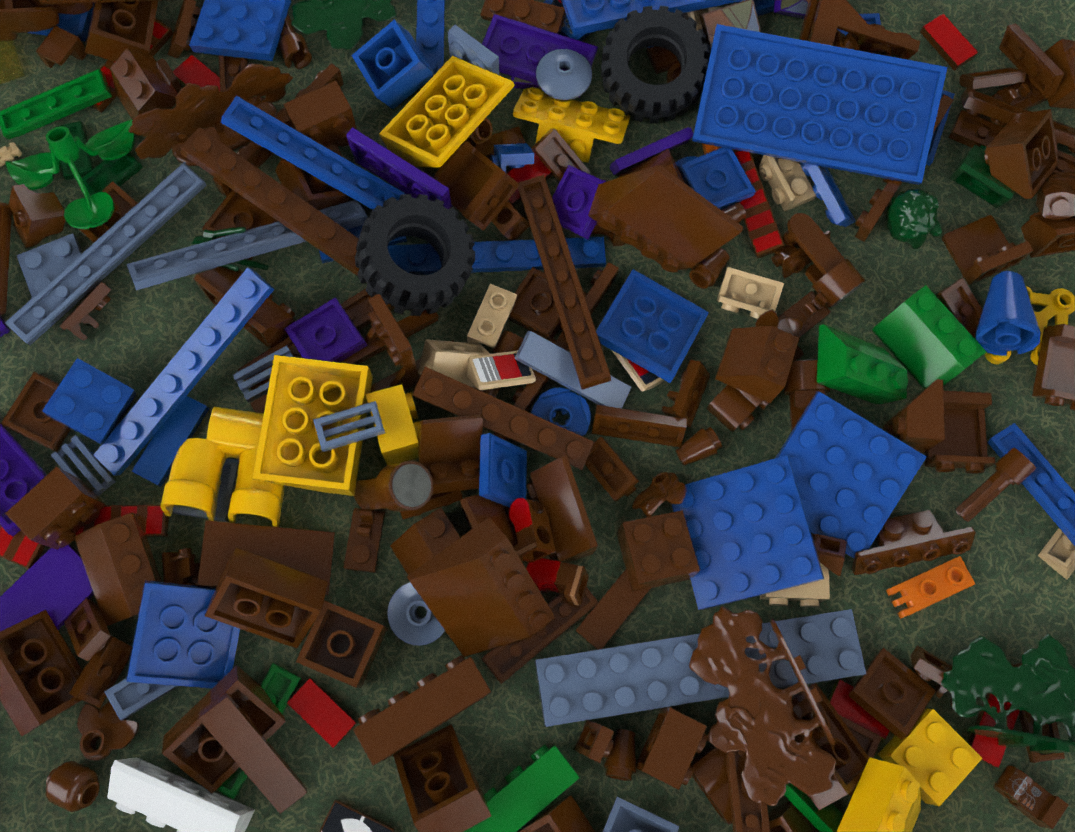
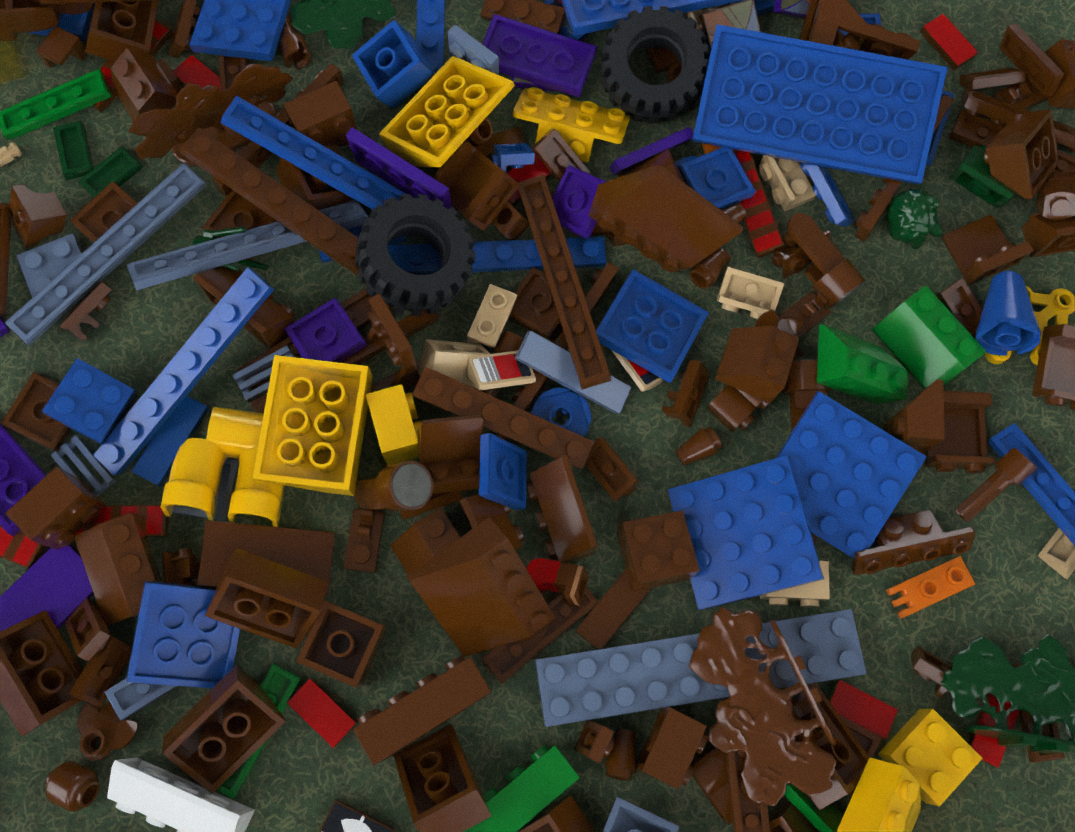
(39, 169): green plant -> none
(252, 752): reddish brown tile -> none
(351, 438): sand blue tile -> none
(406, 622): sand blue dish -> none
(531, 529): reddish brown leg -> none
(560, 83): sand blue dish -> none
(639, 426): reddish brown plate -> none
(663, 488): reddish brown plate -> none
(830, 552): reddish brown slope -> none
(892, 693): reddish brown plate -> none
(1030, 797): reddish brown leg -> none

